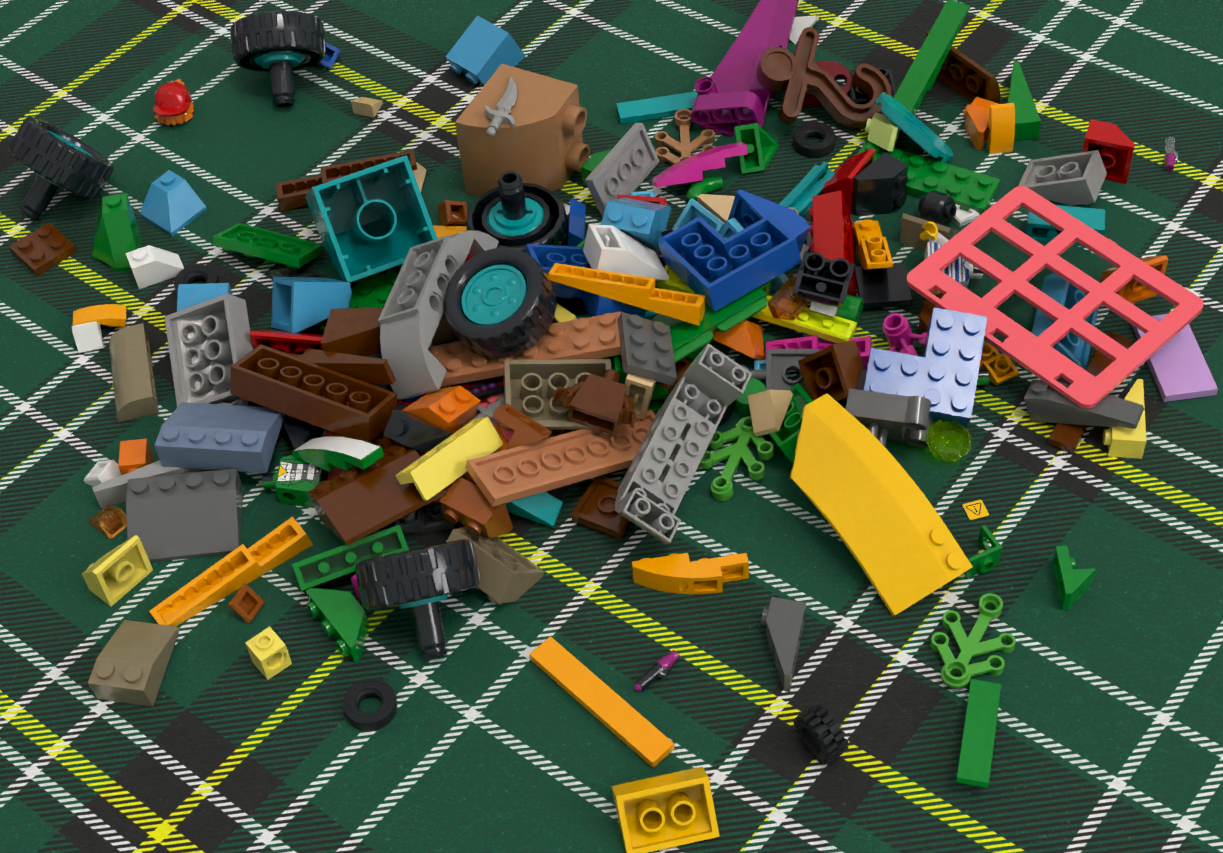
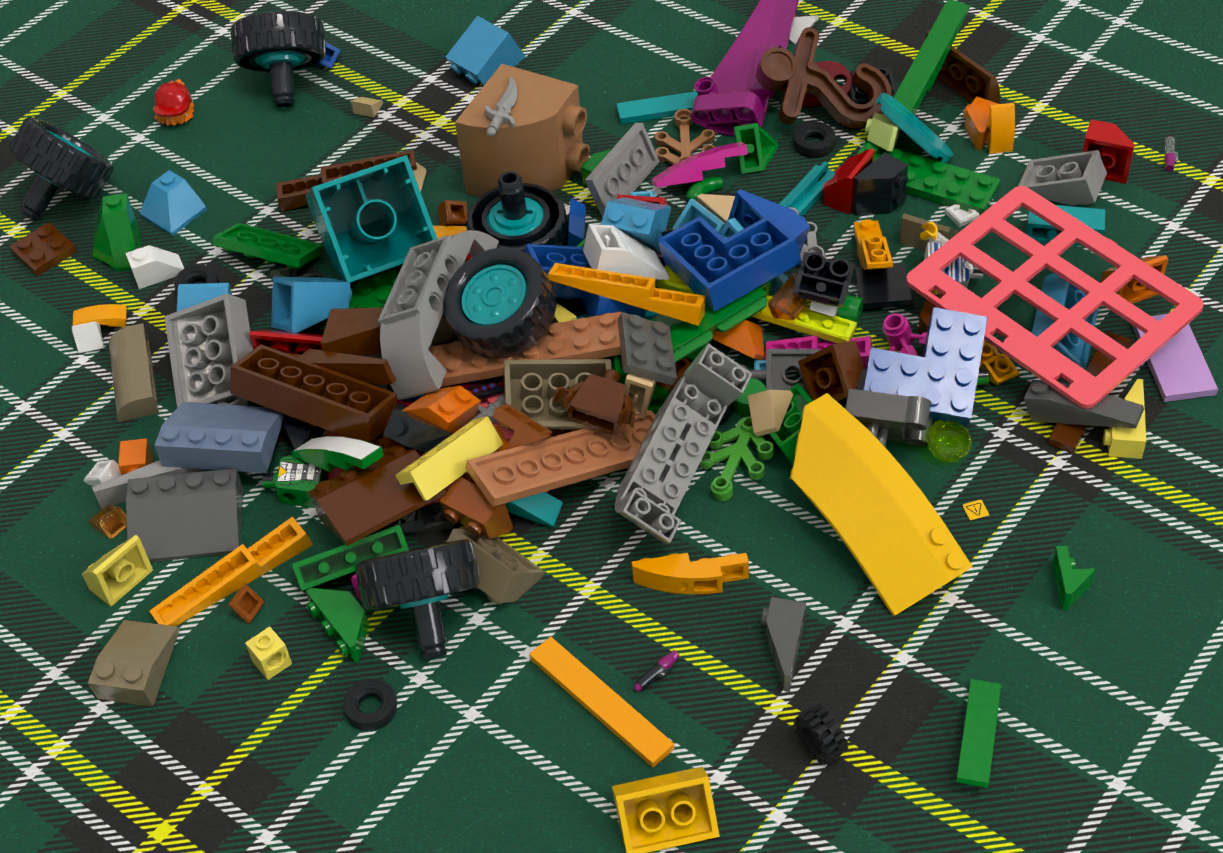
(597, 508): reddish brown plate -> none
(833, 230): red slope -> none
(937, 207): black head -> none
(972, 646): bright green plant -> none
(989, 558): green bracket -> none
(1026, 115): green slope -> none

